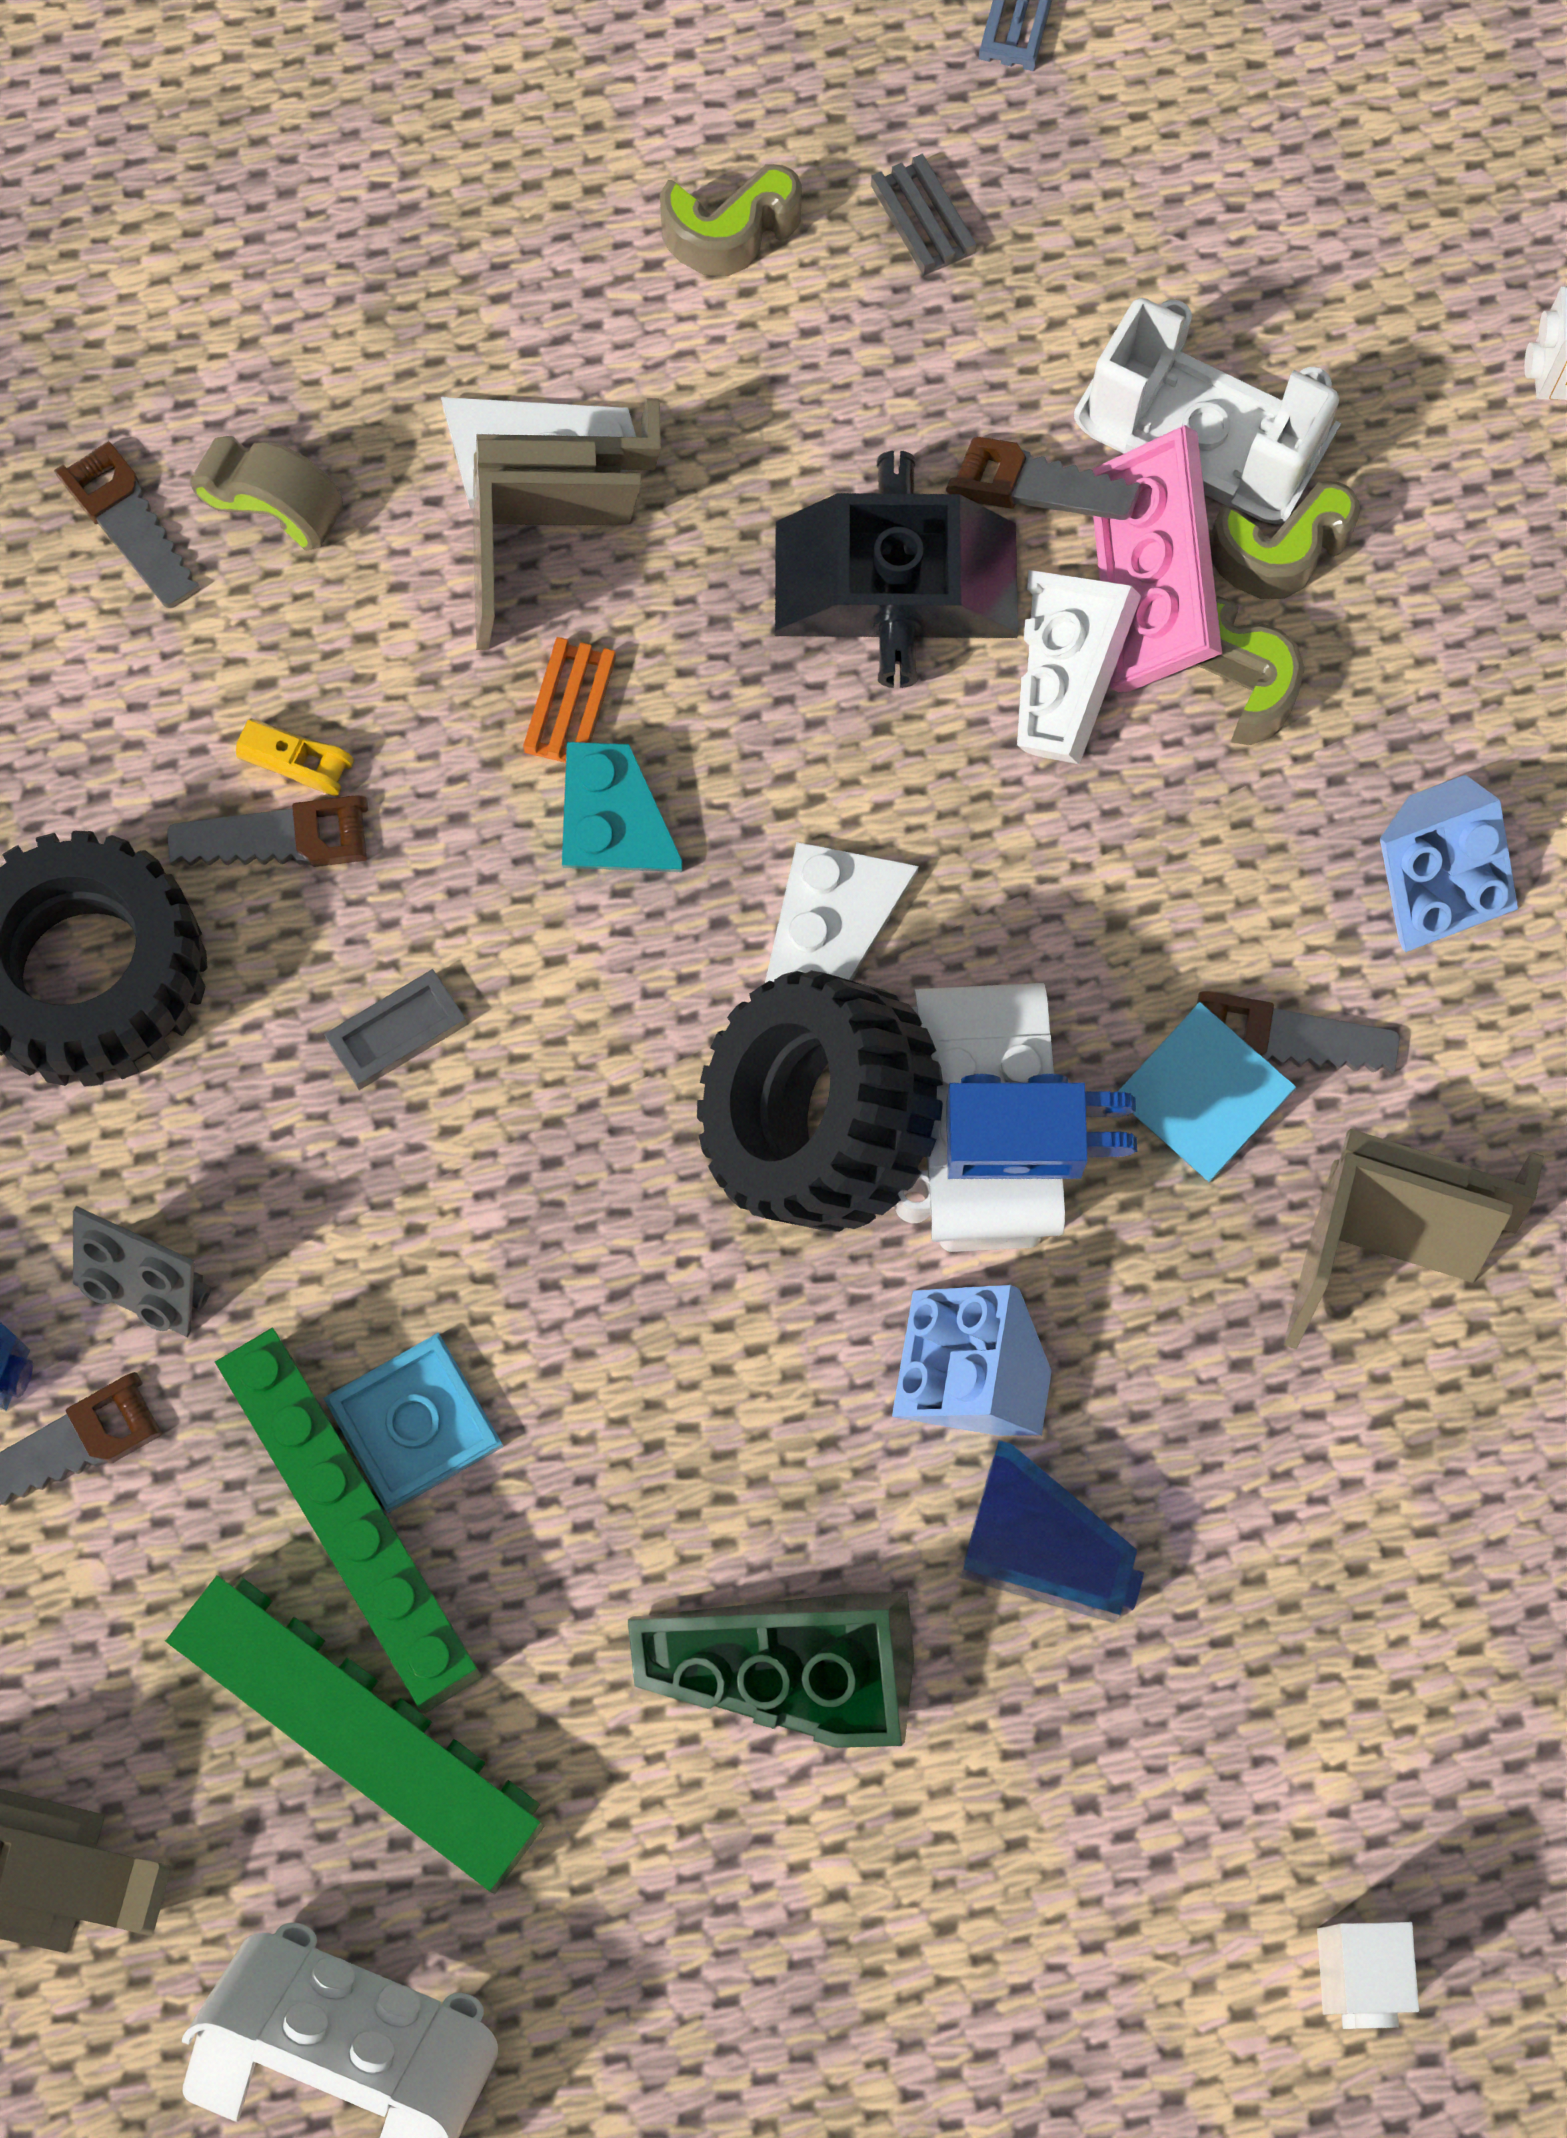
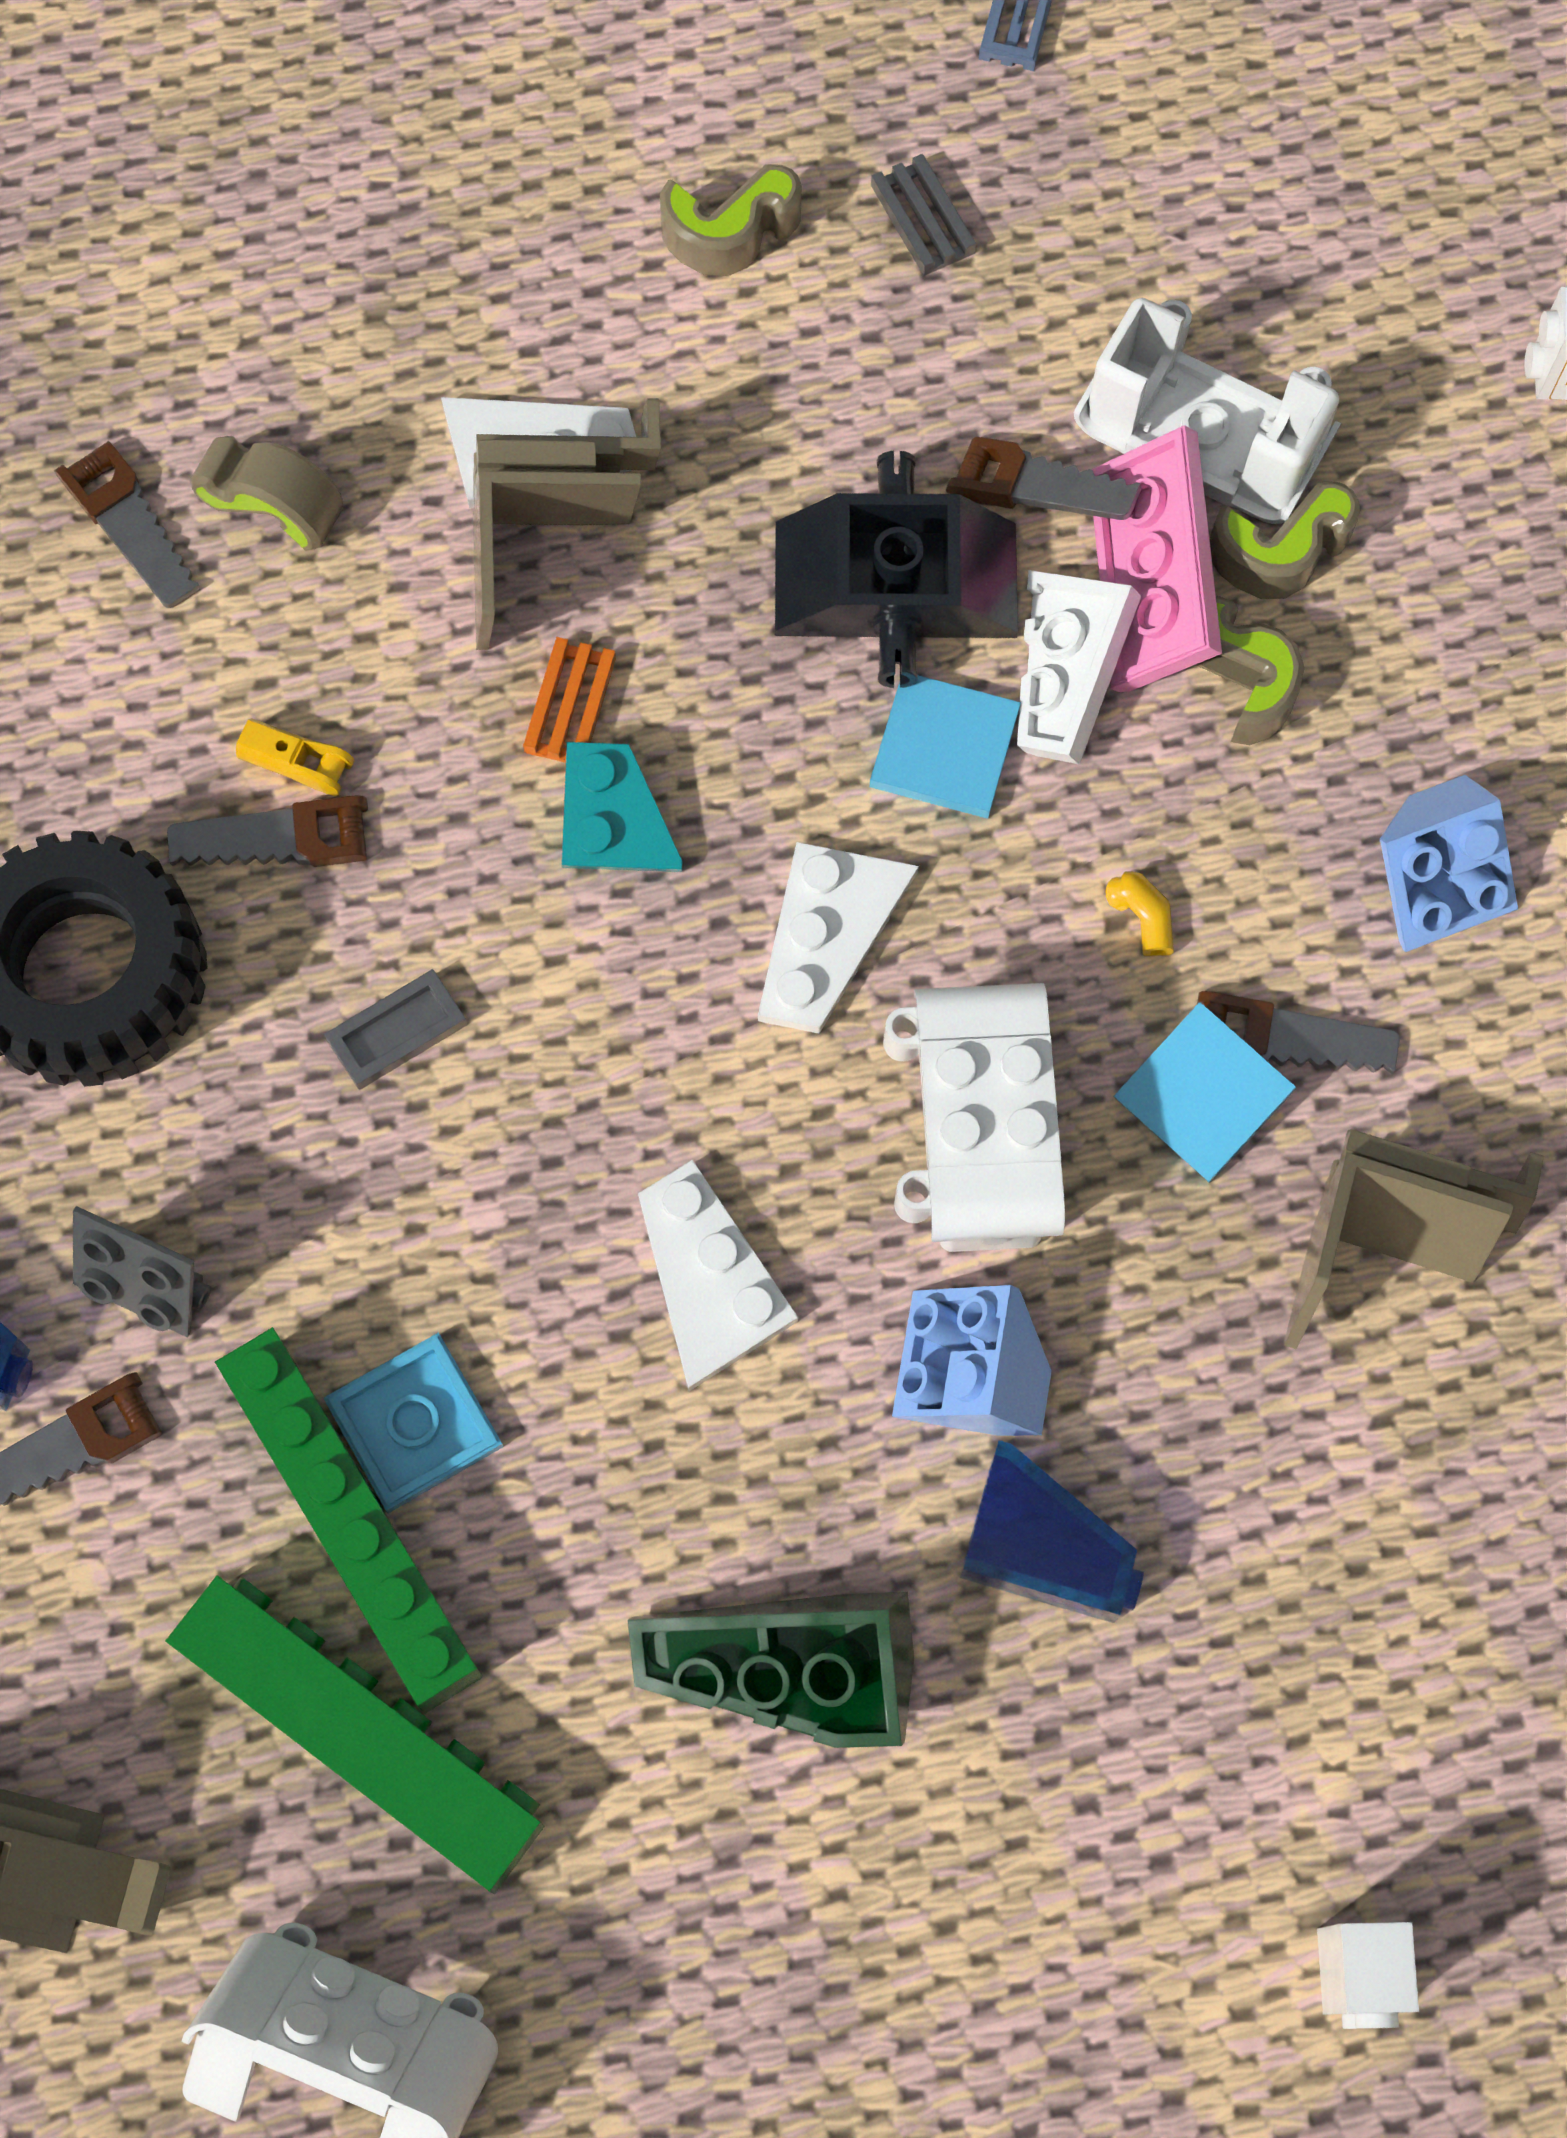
(709, 1275): none -> white wing
(875, 1111): black tyre -> none
(945, 745): none -> medium azure tile
(1030, 1128): blue hinge -> none
(1150, 905): none -> yellow arm

